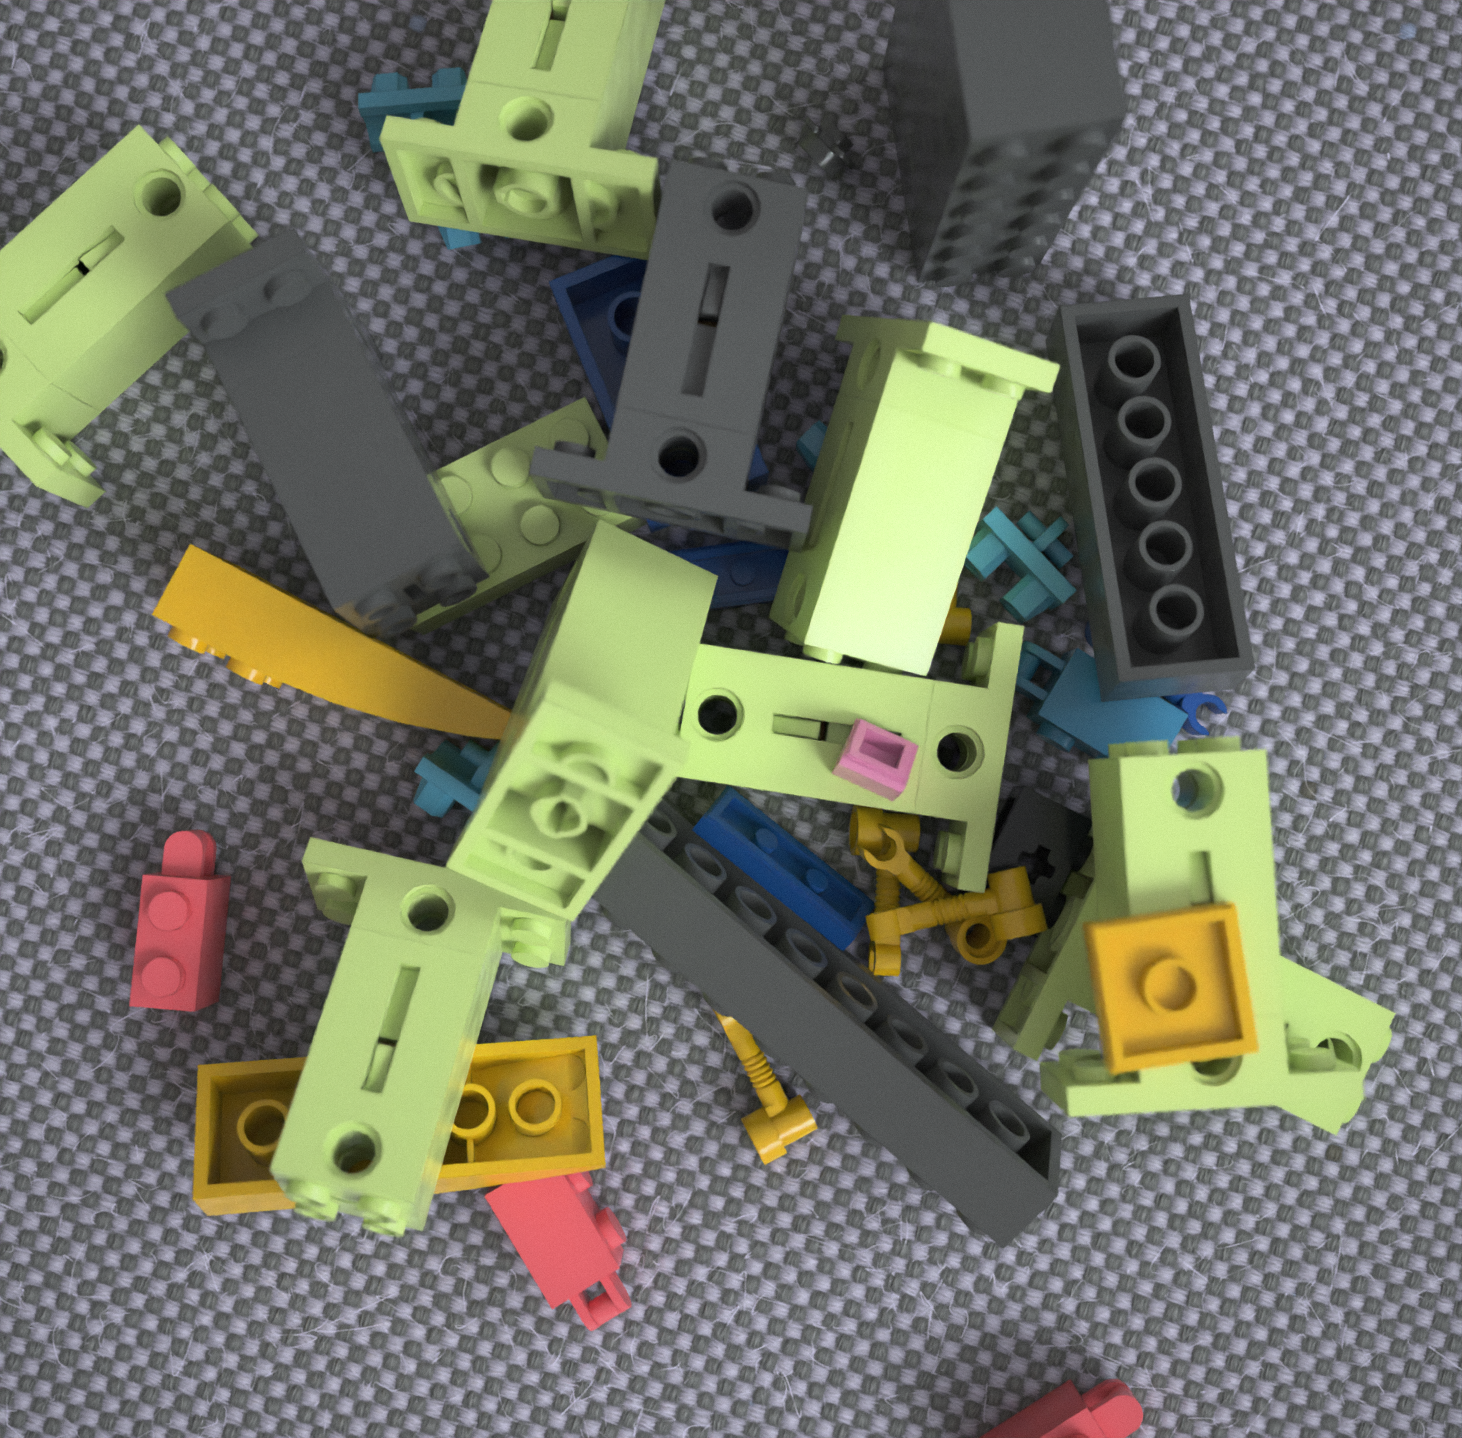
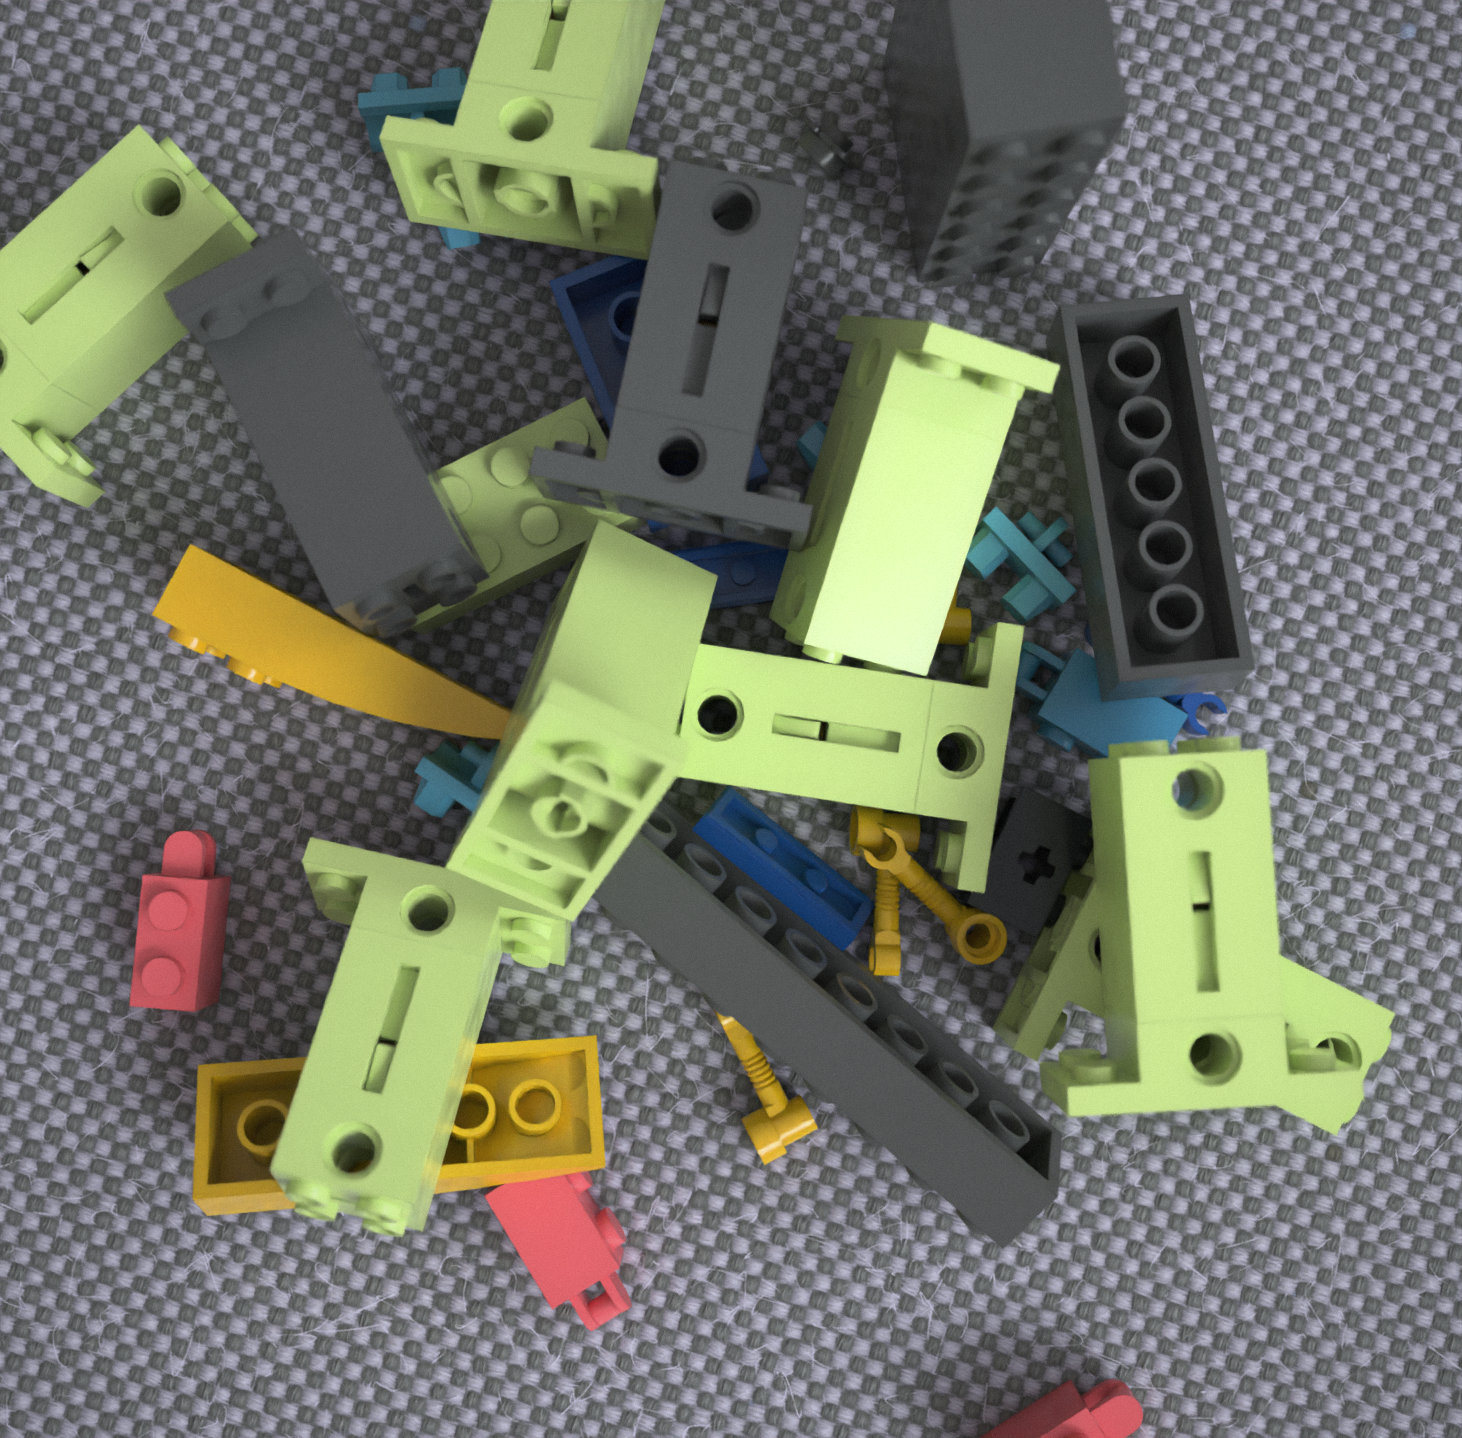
(876, 760): bright pink slope -> none
(1006, 901): yellow brick -> none
(1170, 987): yellow tile -> none

